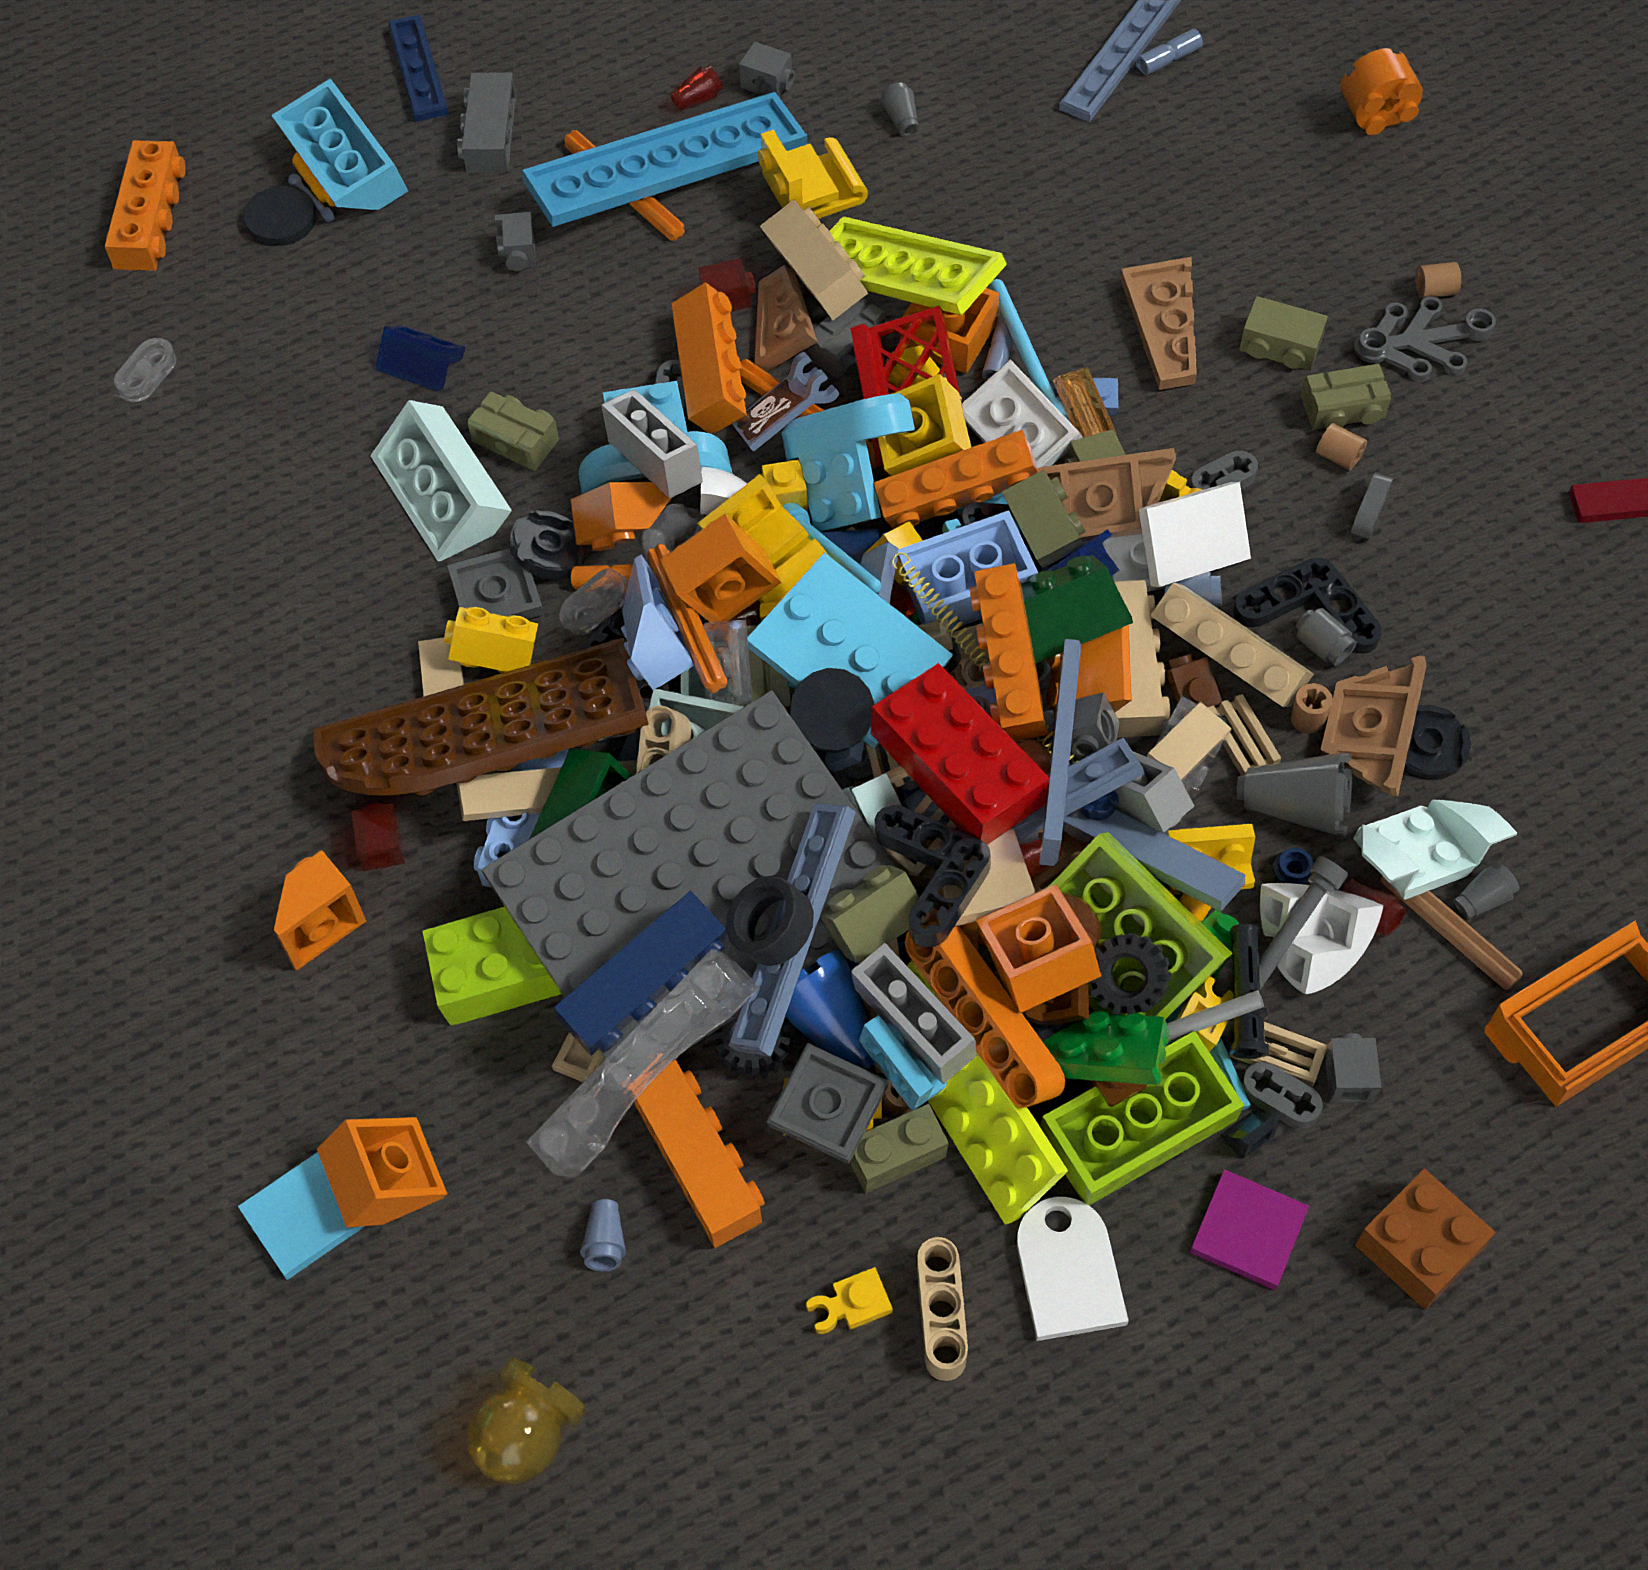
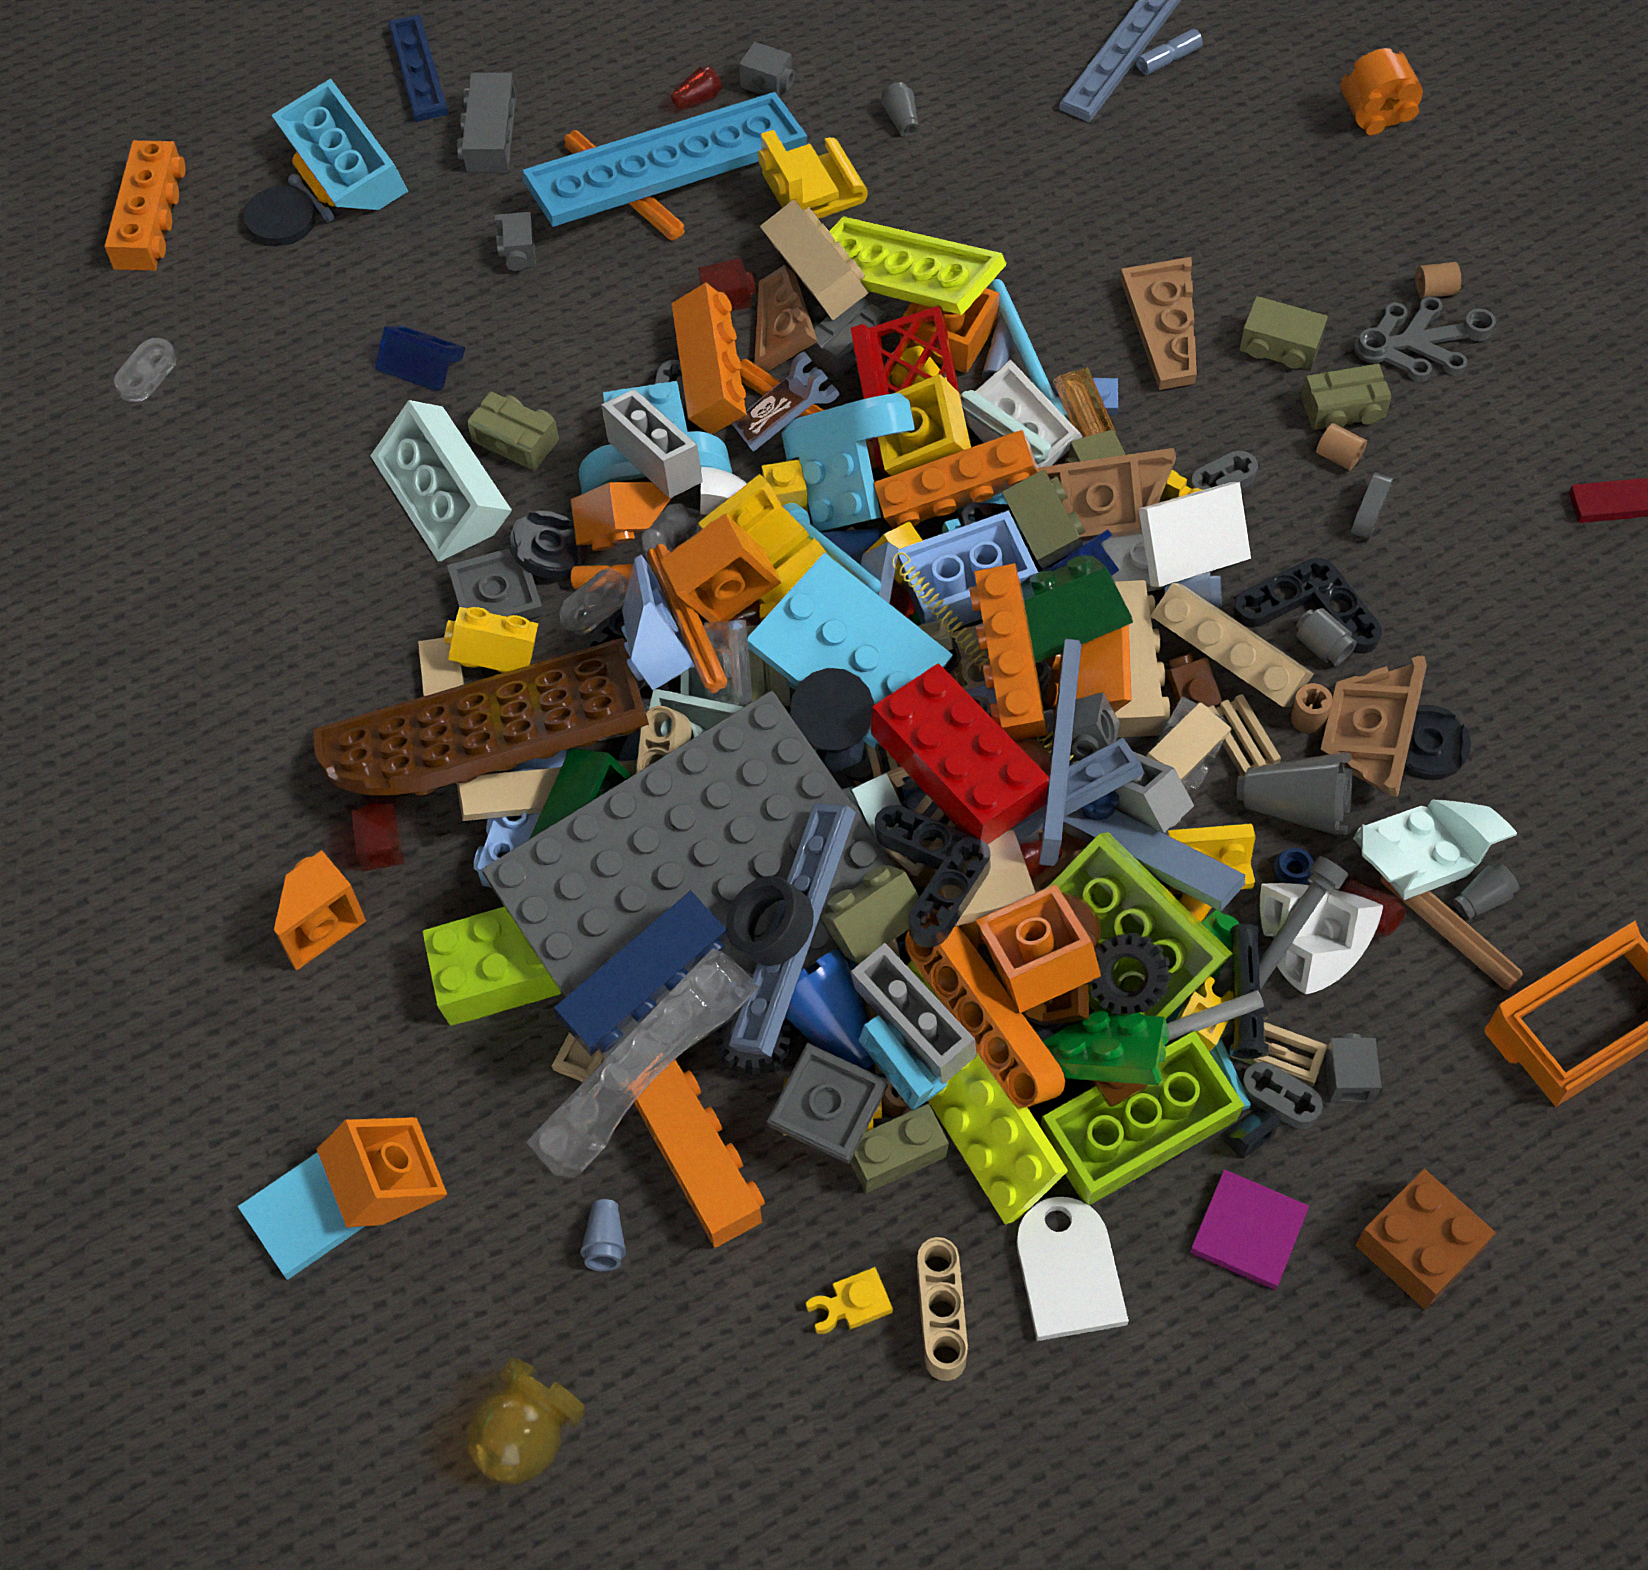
(1002, 423): none -> light aqua axle

